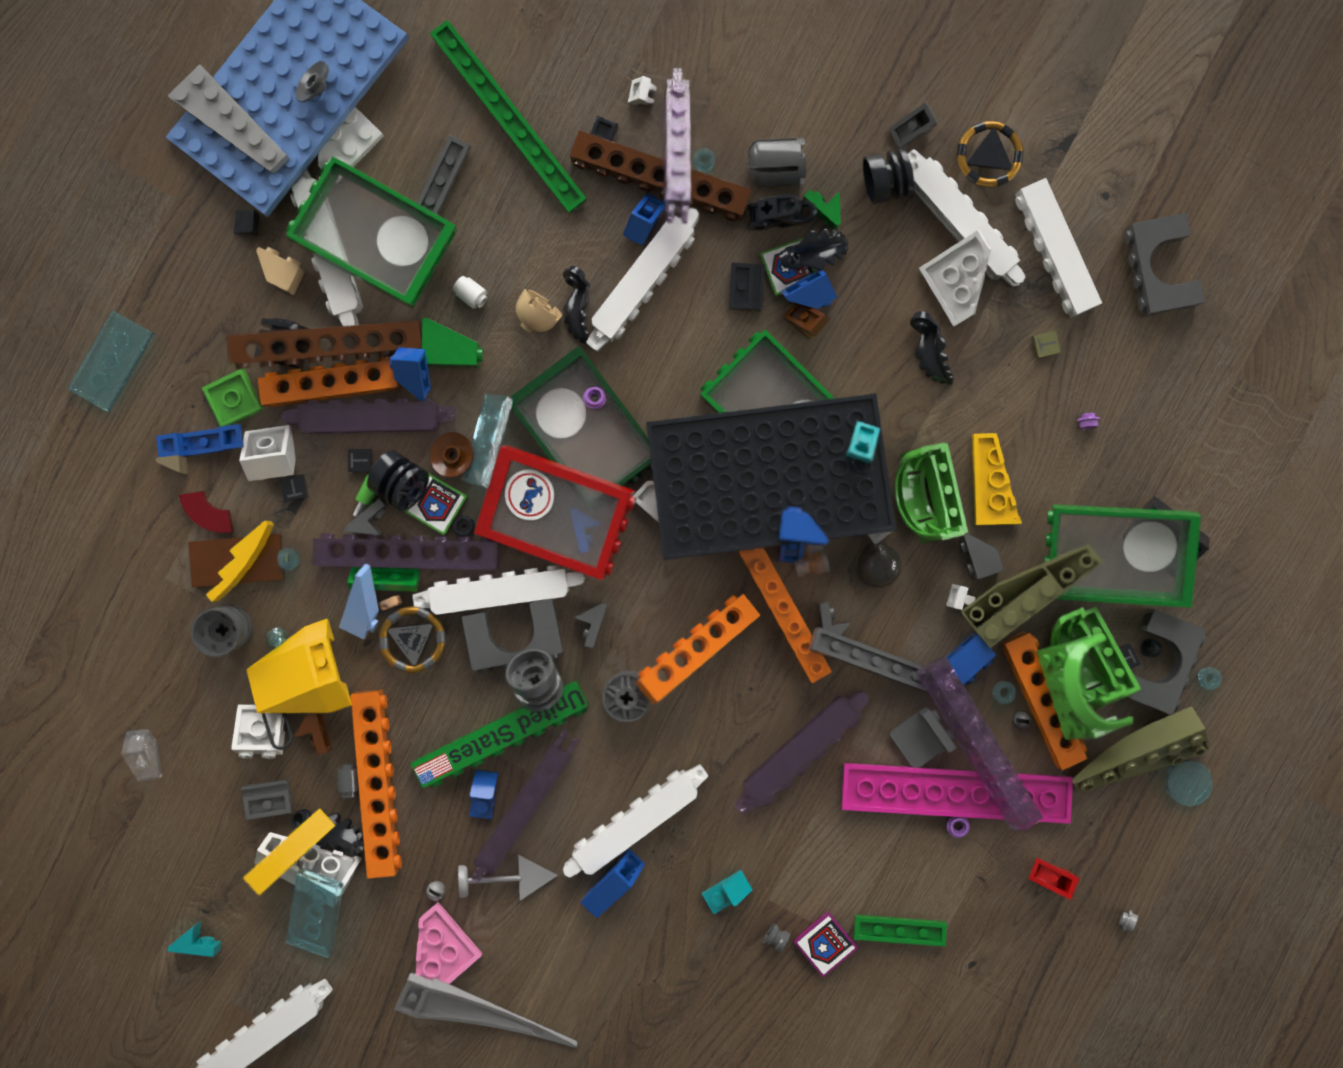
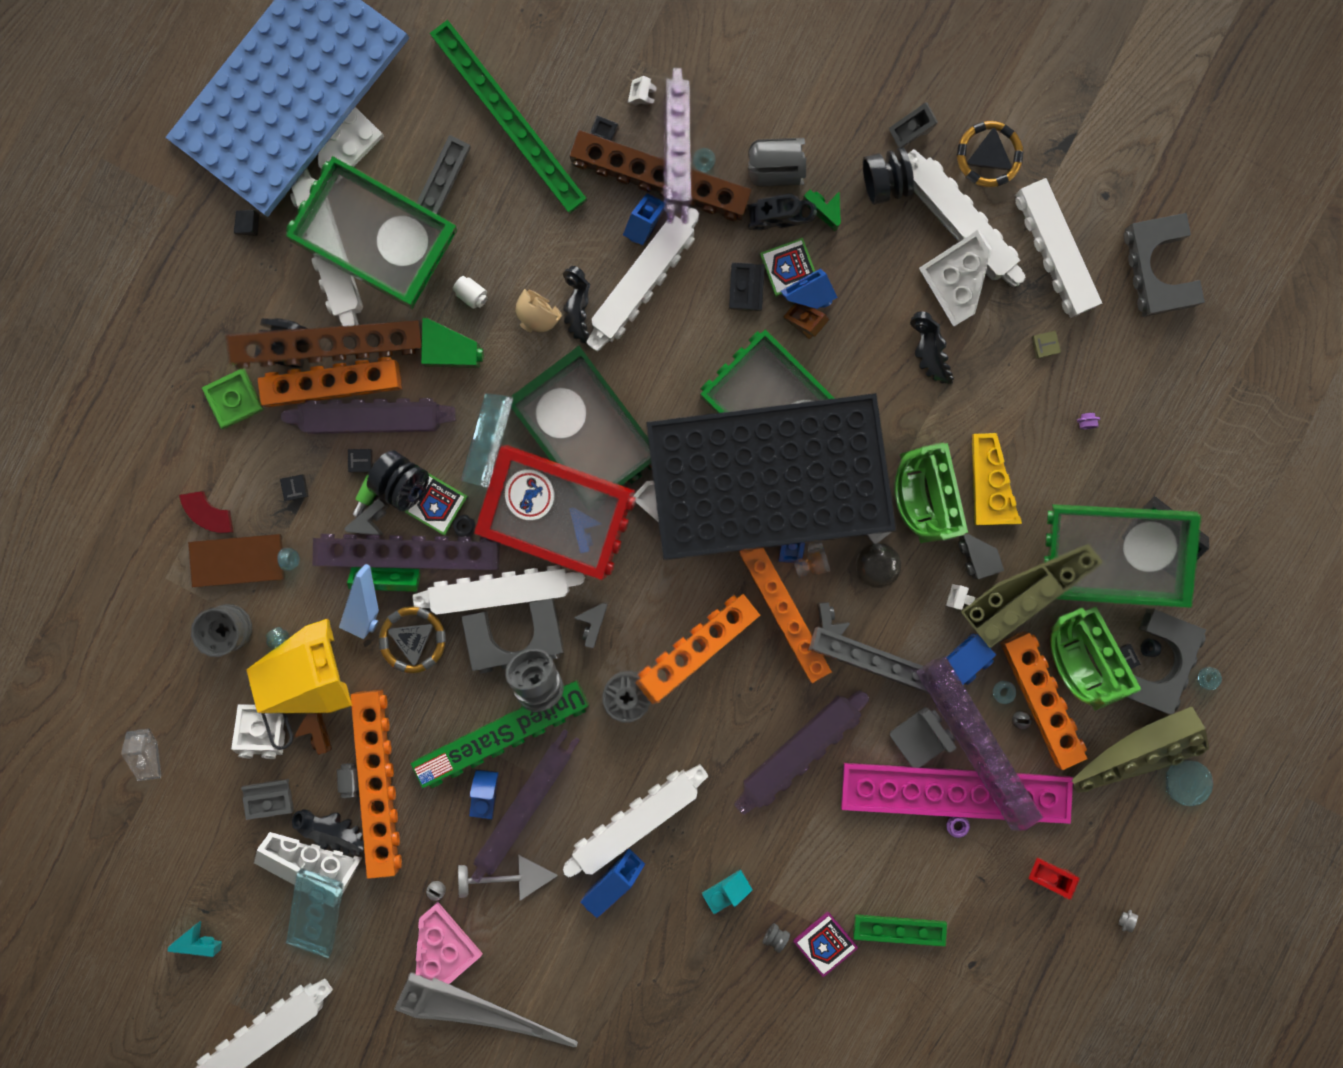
(111, 361): clear light blue tile -> none
(176, 463): dark tan slope -> none
(200, 442): blue slope -> none
(218, 110): light grey wing -> none
(245, 555): yellow slope -> none
(268, 453): white slope -> none
(280, 272): tan slope -> none
(289, 851): yellow slope -> none
(313, 82): dark grey dish -> none
(390, 602): light nougat tile -> none
(412, 371): blue slope -> none
(442, 451): reddish brown dish -> none
(594, 391): medium lavender plate -> none
(800, 528): blue slope -> none
(815, 250): black plant -> none
(863, 442): teal slope -> none
(1062, 675): bright green piece -> none

